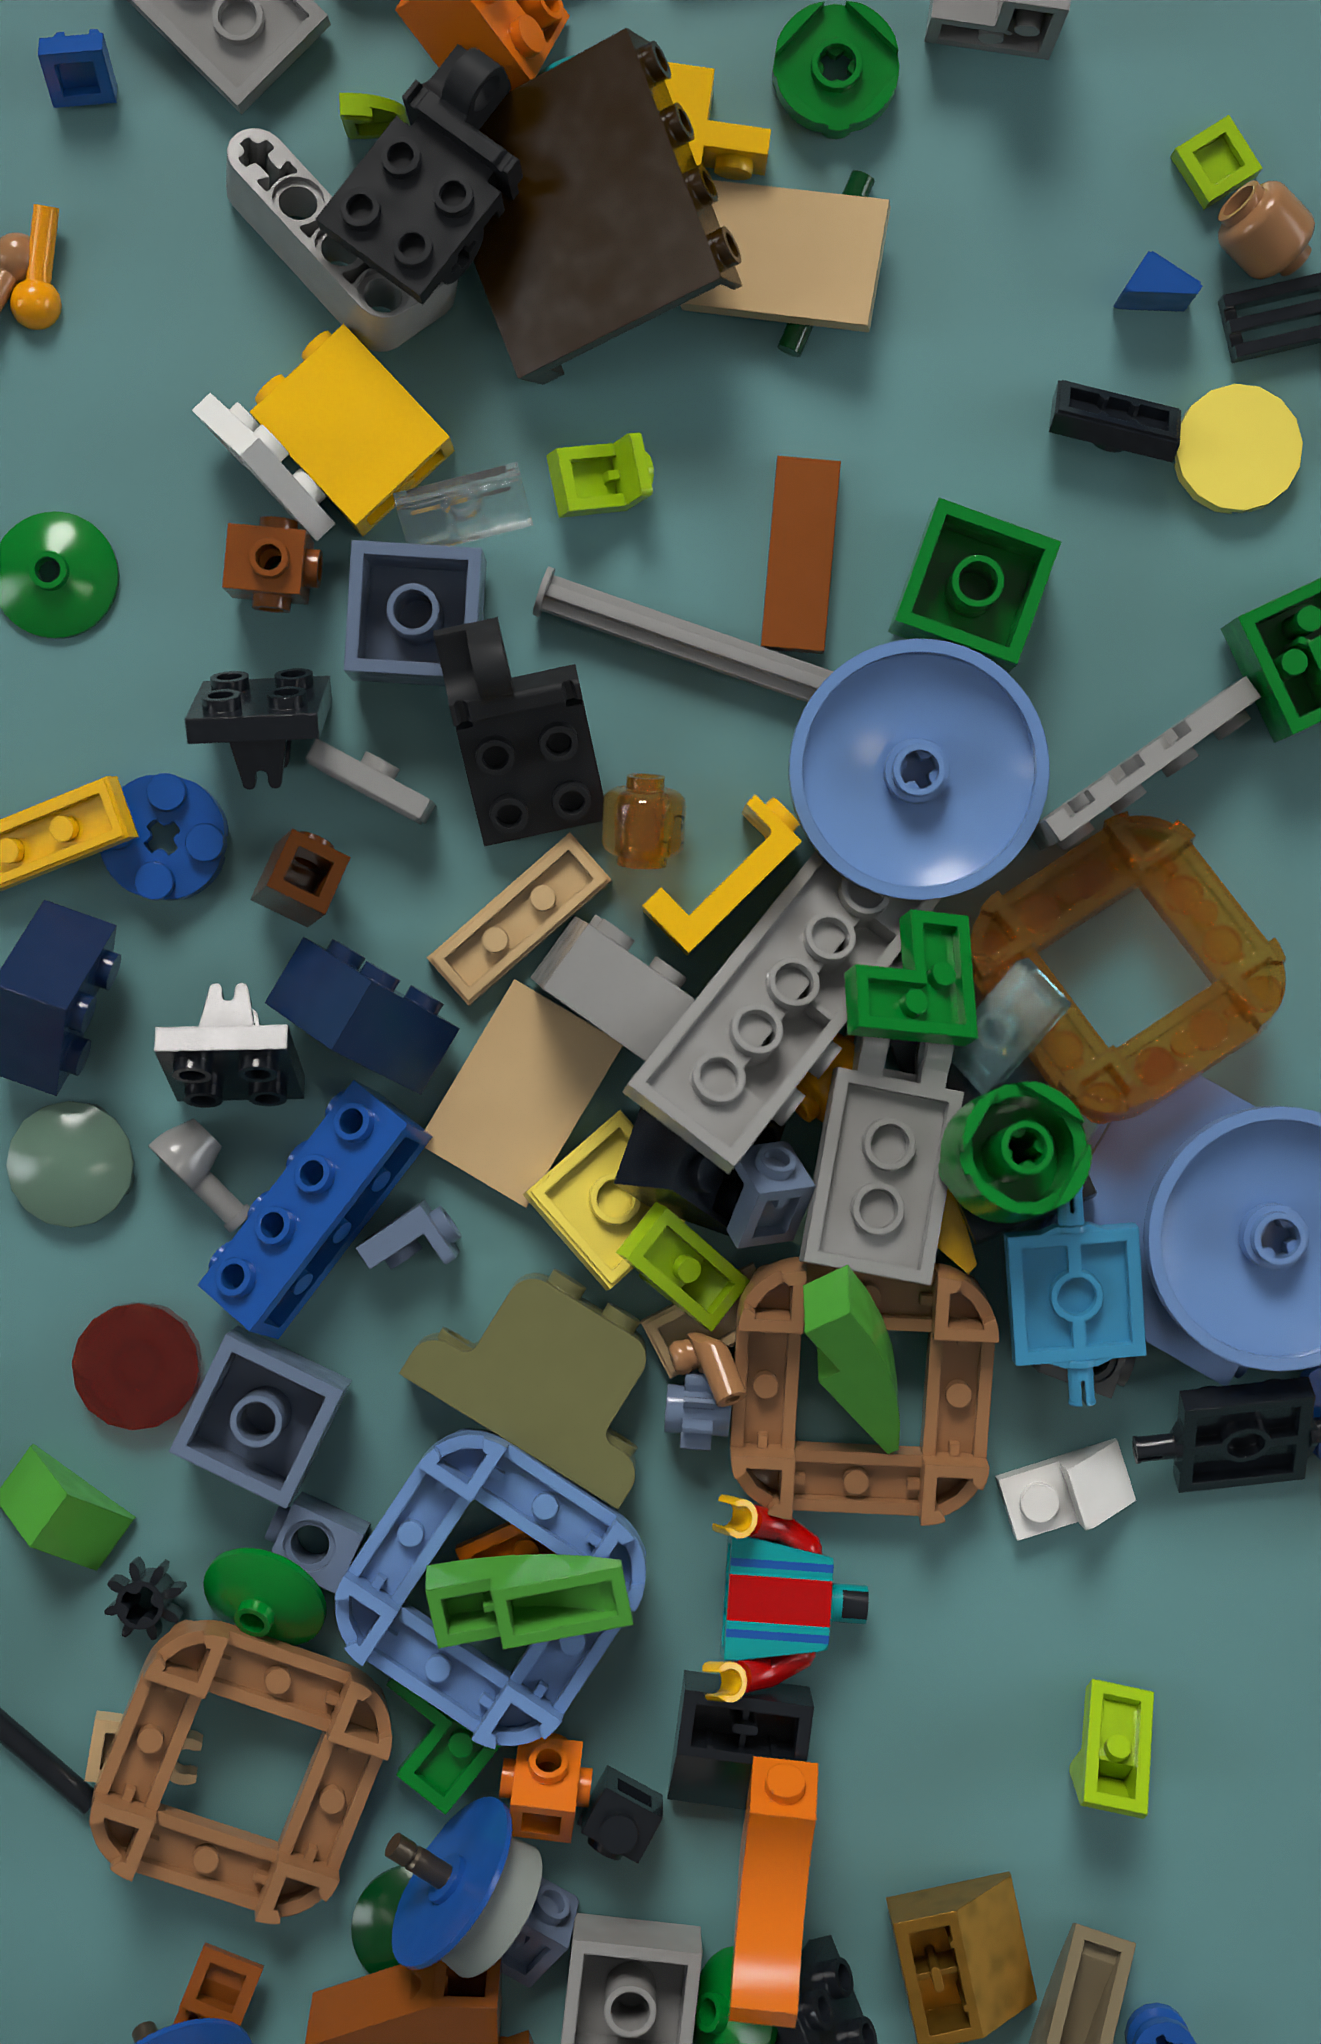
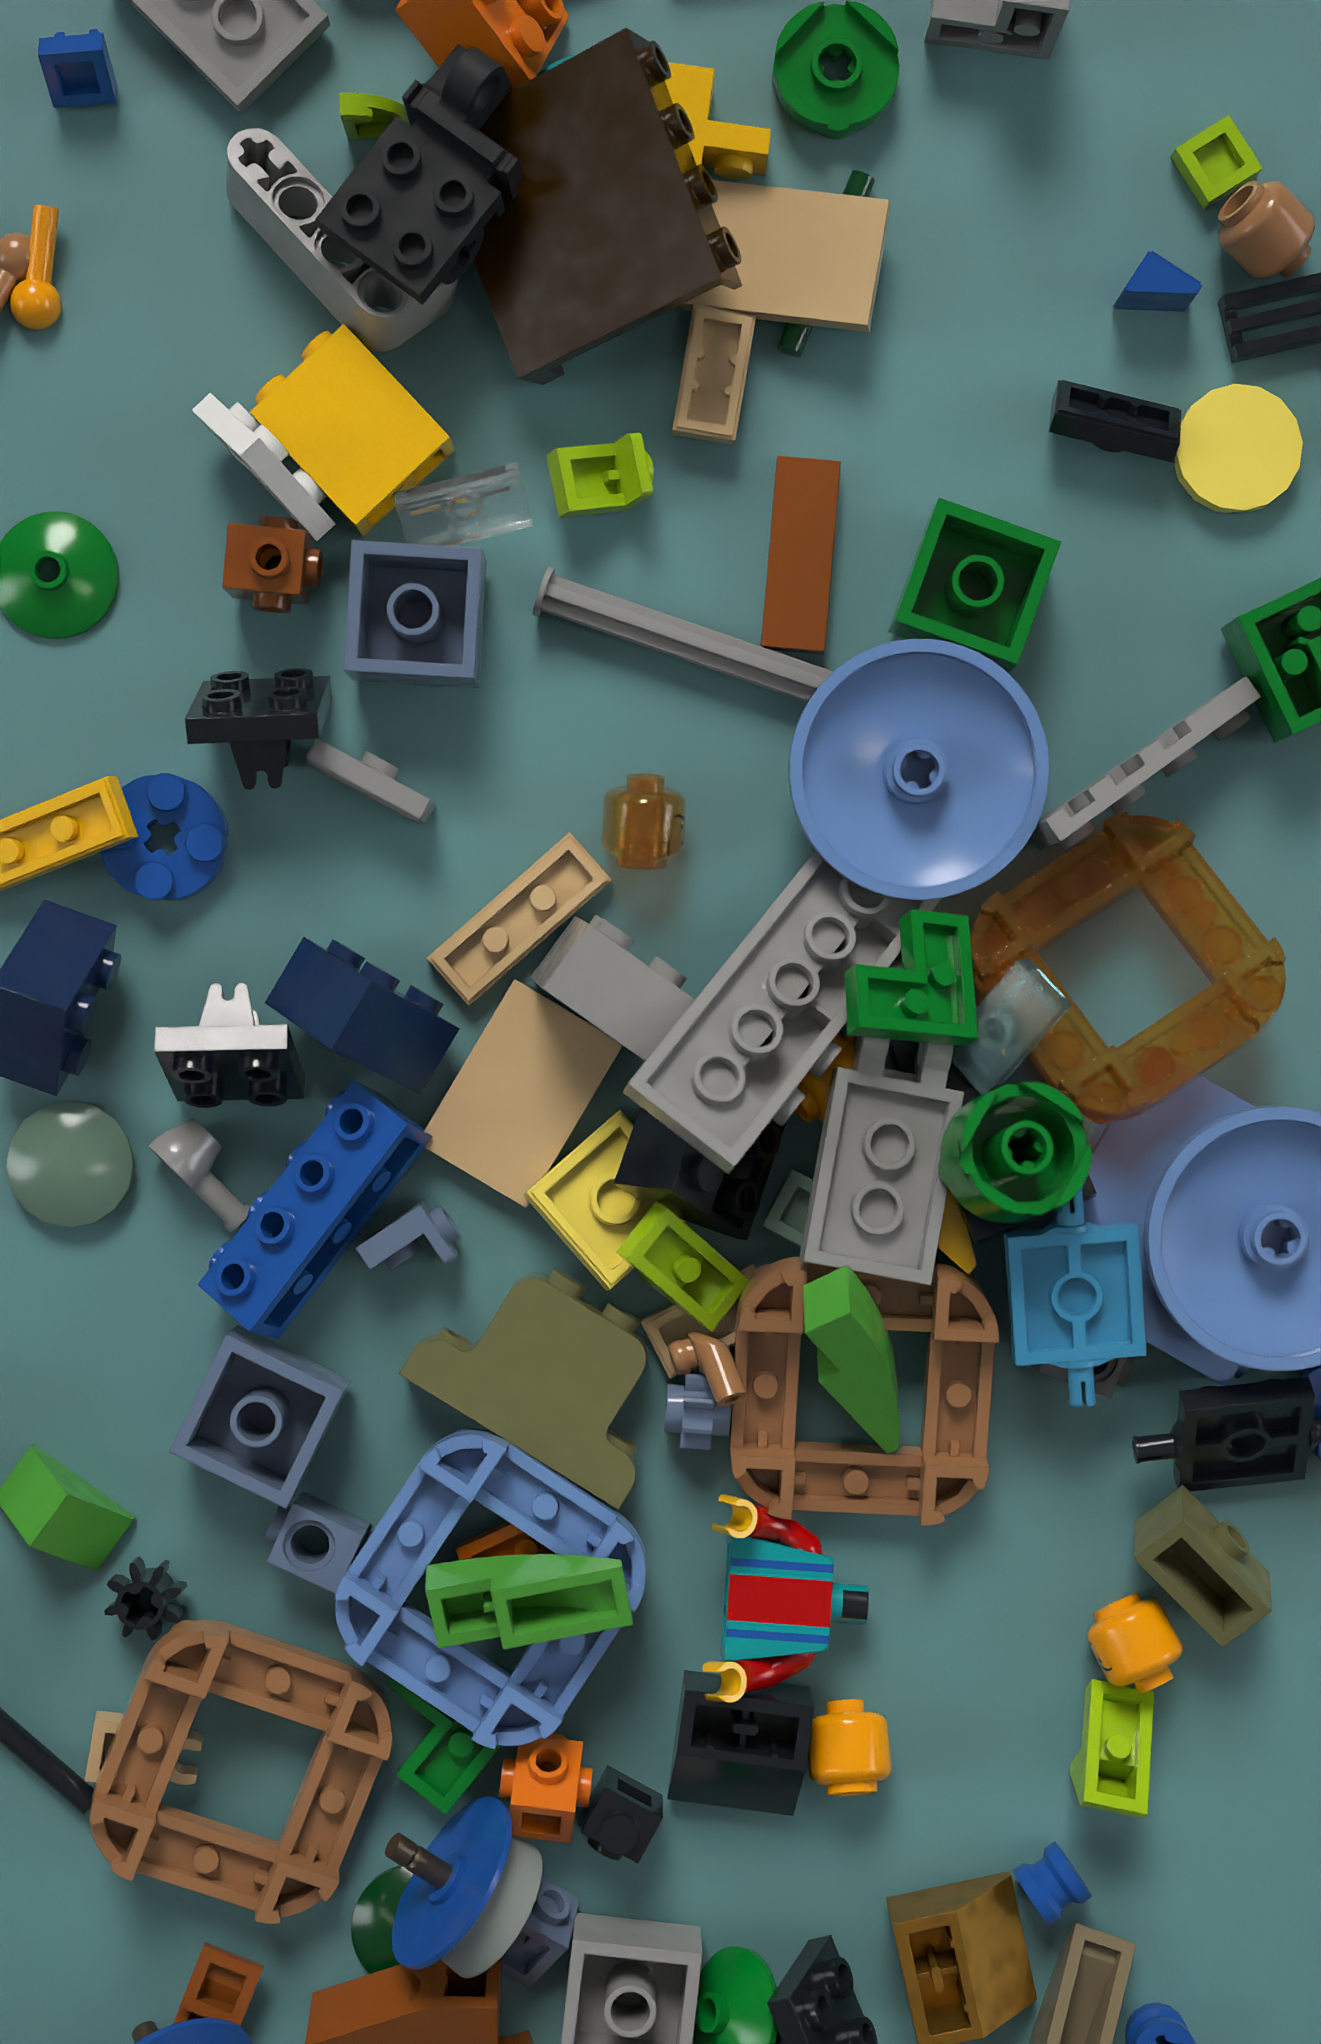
(137, 1365): clear red tile -> none
(265, 1595): green dish -> none
(301, 877): reddish brown brick -> none
(518, 737): black plate -> none
(688, 931): yellow panel -> none
(713, 374): none -> tan plate
(772, 1195): sand blue bracket -> none
(773, 1891): orange arch -> none
(849, 1749): none -> light orange head
(1052, 1883): none -> blue wheel
(1067, 1489): white slope -> none
(1135, 1642): none -> light orange head
(1203, 1565): none -> olive brick

